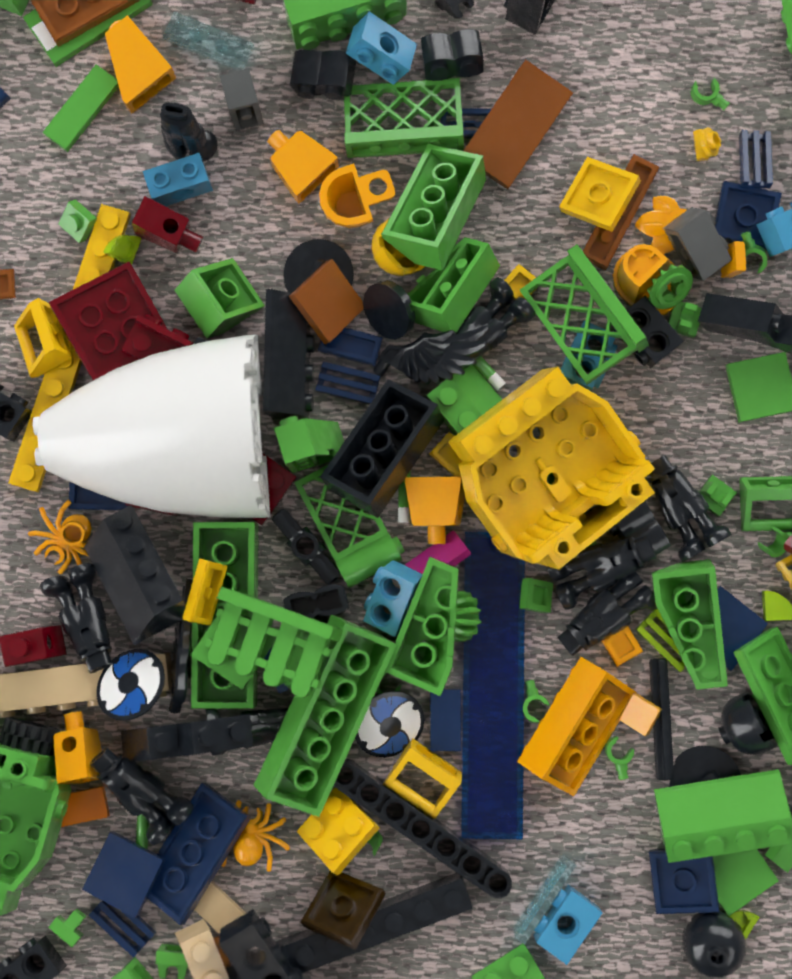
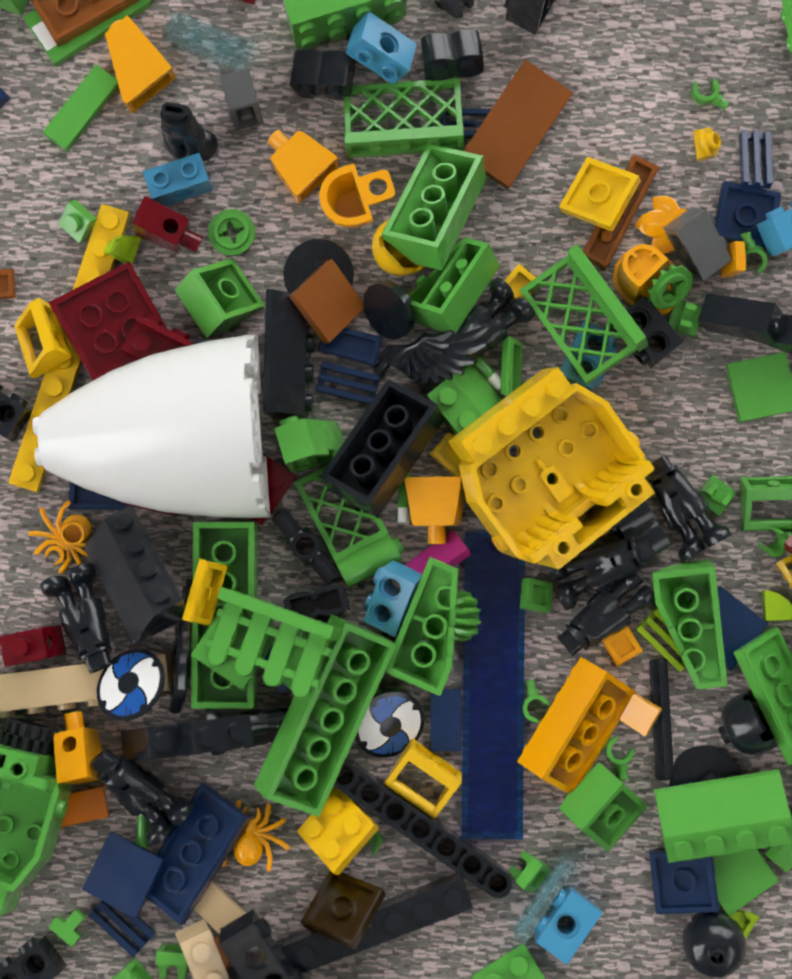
(219, 227): none -> bright green gear
(511, 365): none -> bright green tile
(532, 875): none -> bright green tile
(602, 807): none -> bright green slope

